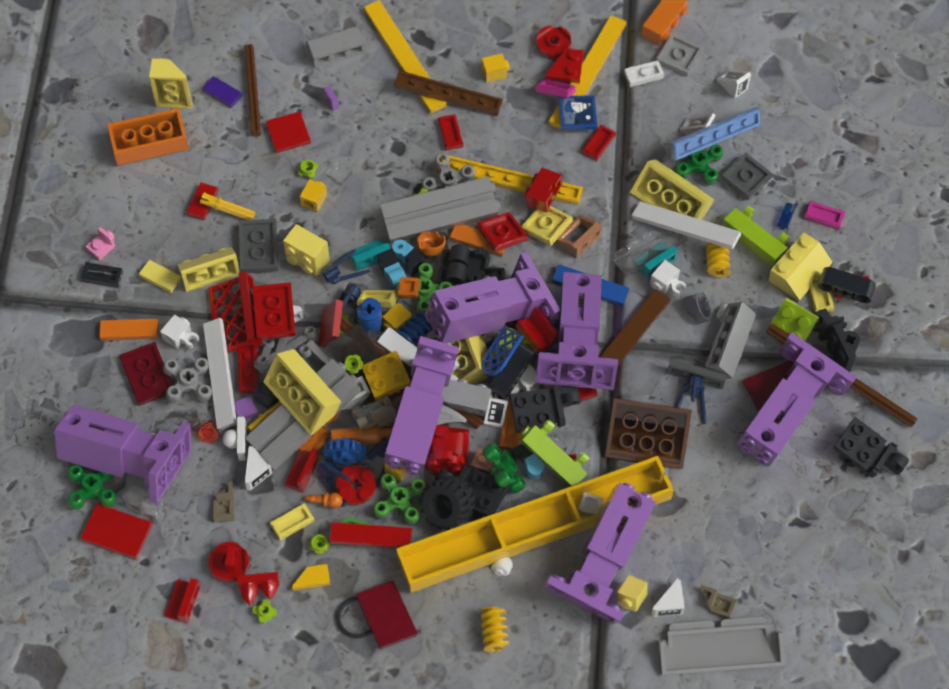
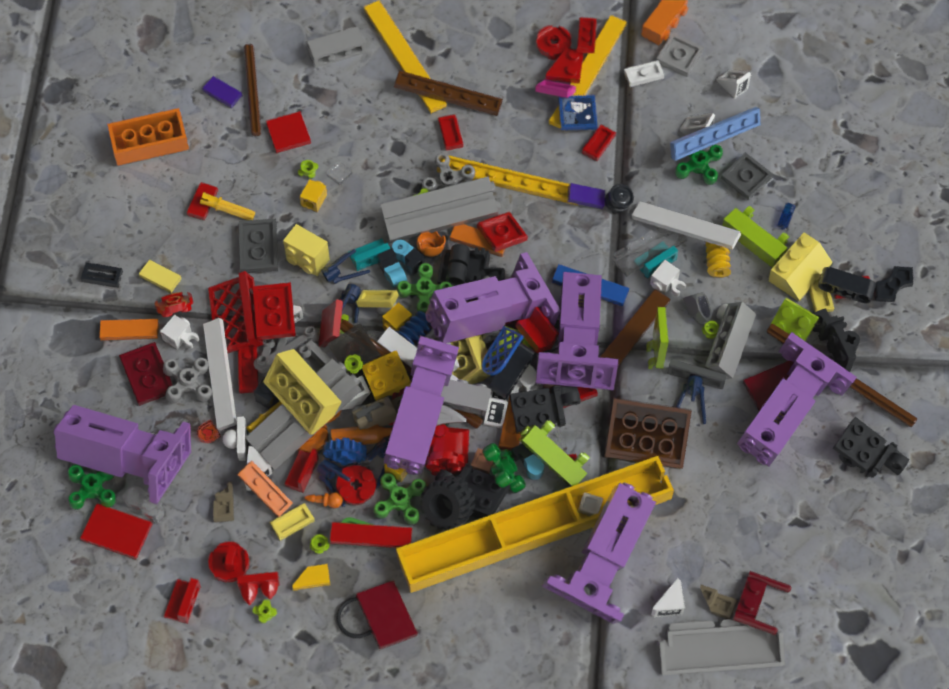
(101, 244): bright pink bracket -> none
(169, 85): light yellow slope -> none
(174, 303): none -> red plate
(209, 269): light yellow slope -> none
(245, 407): medium lavender tile -> none
(264, 488): none -> orange tile
(331, 98): medium lavender tile -> none
(370, 315): blue piece -> none
(409, 287): orange plate -> none
(493, 629): yellow piece -> none
(494, 67): yellow brick -> none
(502, 566): white piece -> none
(543, 187): red brick -> none
(547, 226): light yellow tile -> none
(586, 35): none -> red tile
(586, 196): none -> dark purple tile
(591, 235): nougat tile -> none
(619, 198): none -> black wheel
(632, 593): light yellow brick -> none
(659, 341): none -> lime tile
(670, 191): light yellow slope -> none
(710, 325): none -> lime plate
(752, 598): none -> dark red plate
(824, 215): dark pink tile -> none
(887, 289): none -> black tile

